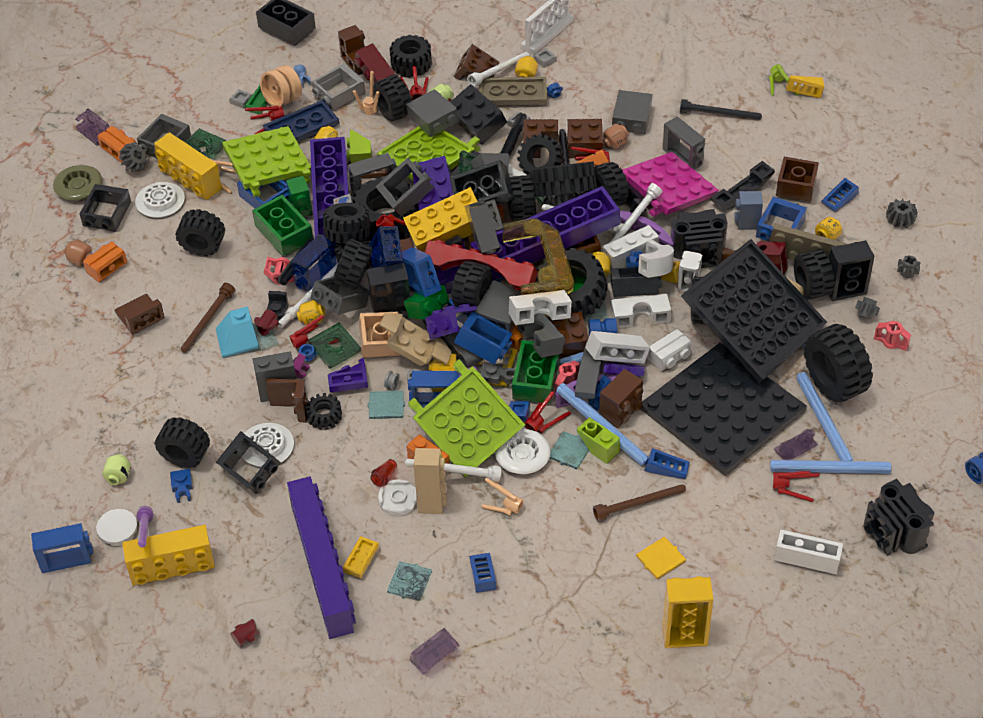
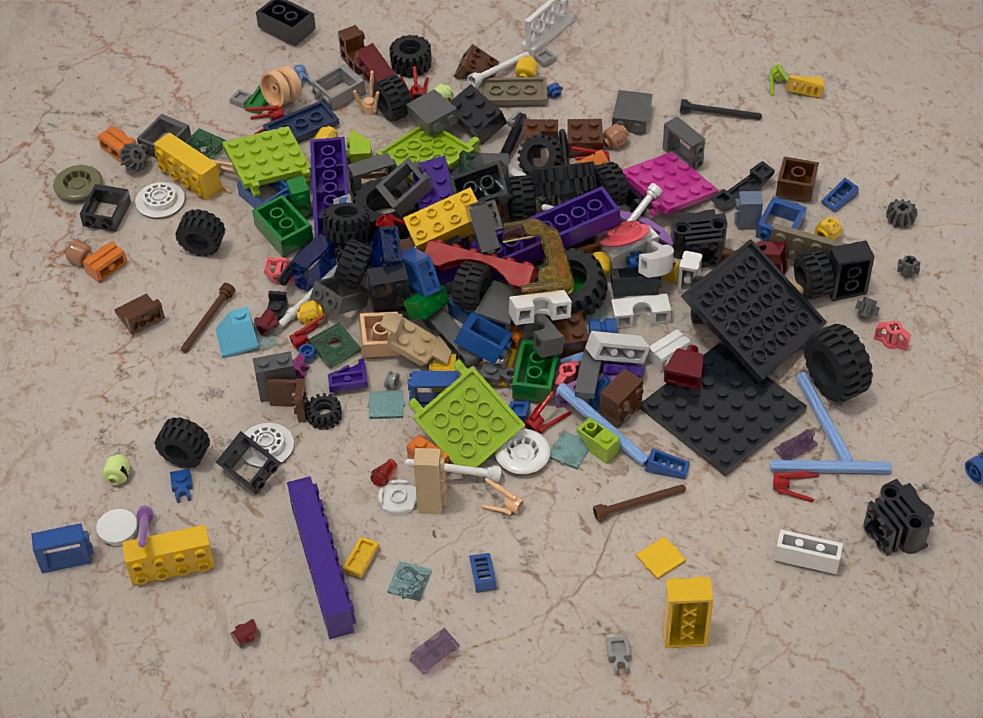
(91, 125): clear purple hinge -> none
(445, 322): dark purple bracket -> none
(618, 651): none -> light grey plate
(625, 234): none -> coral wheel
(685, 368): none -> dark red torso

